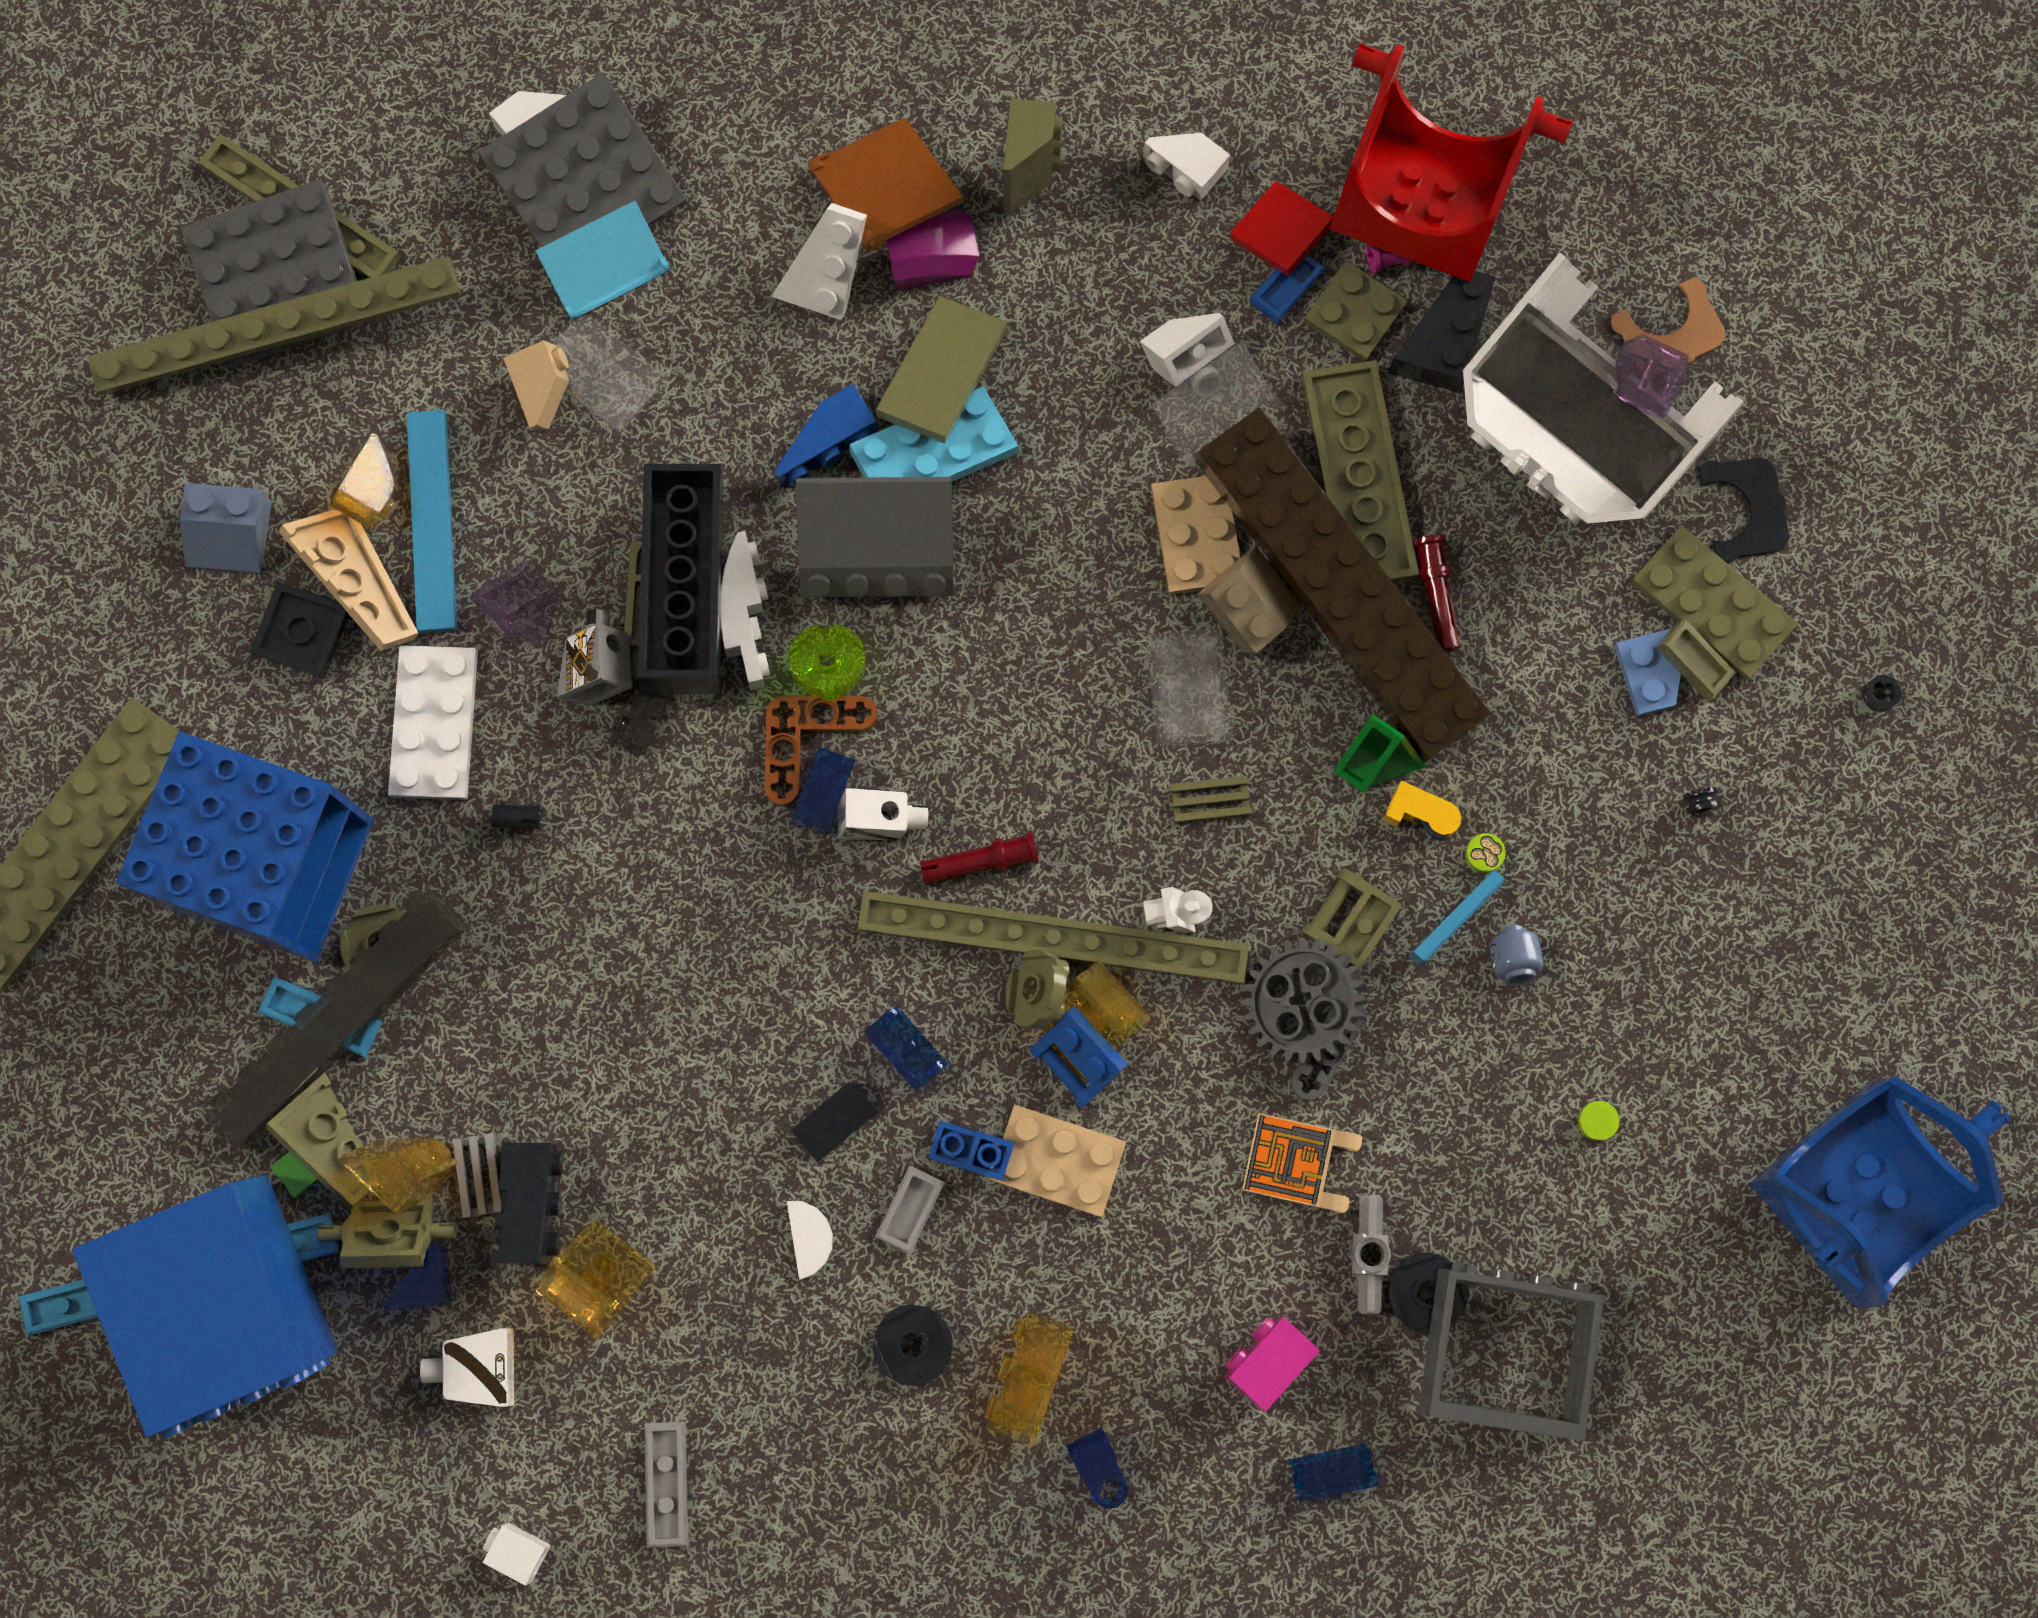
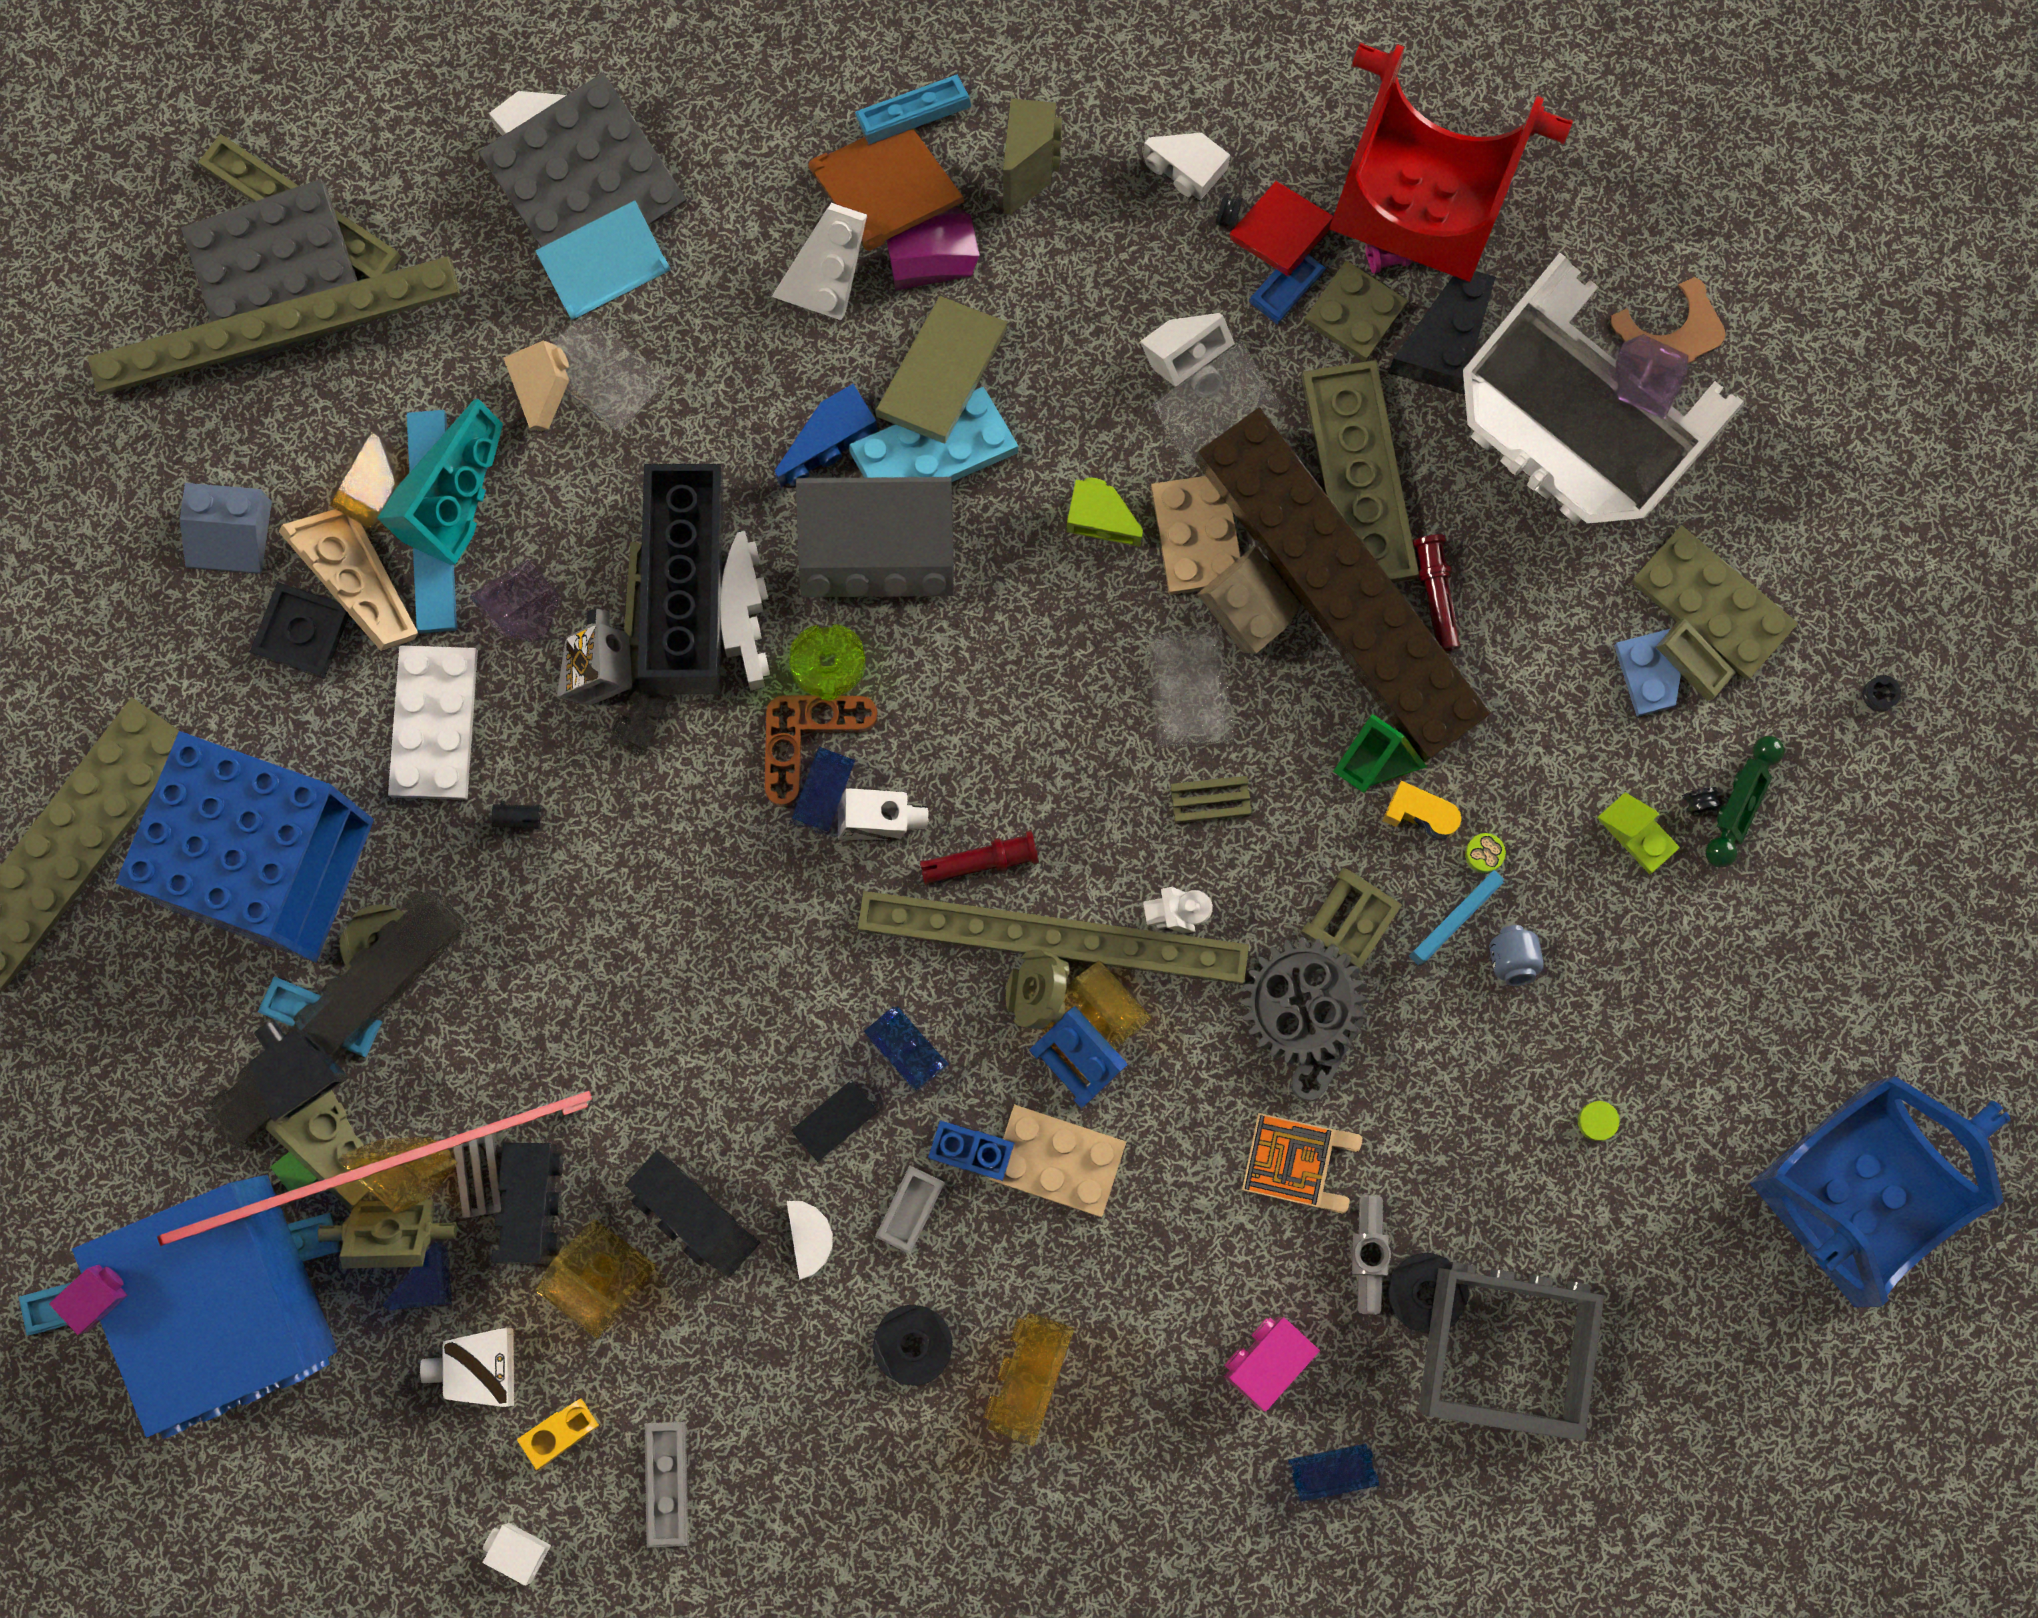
(89, 1298): none -> magenta brick
(292, 1071): none -> black torso
(441, 493): none -> teal wedge
(557, 1434): none -> yellow leg
(566, 1105): none -> piece
(690, 1214): none -> black wedge
(913, 109): none -> dark azure tile
(1096, 1461): clear blue piece -> none
(1102, 514): none -> lime slope
(1228, 211): none -> black bush
(1638, 832): none -> lime slope
(1749, 789): none -> dark green plate
(1760, 485): black piece -> none

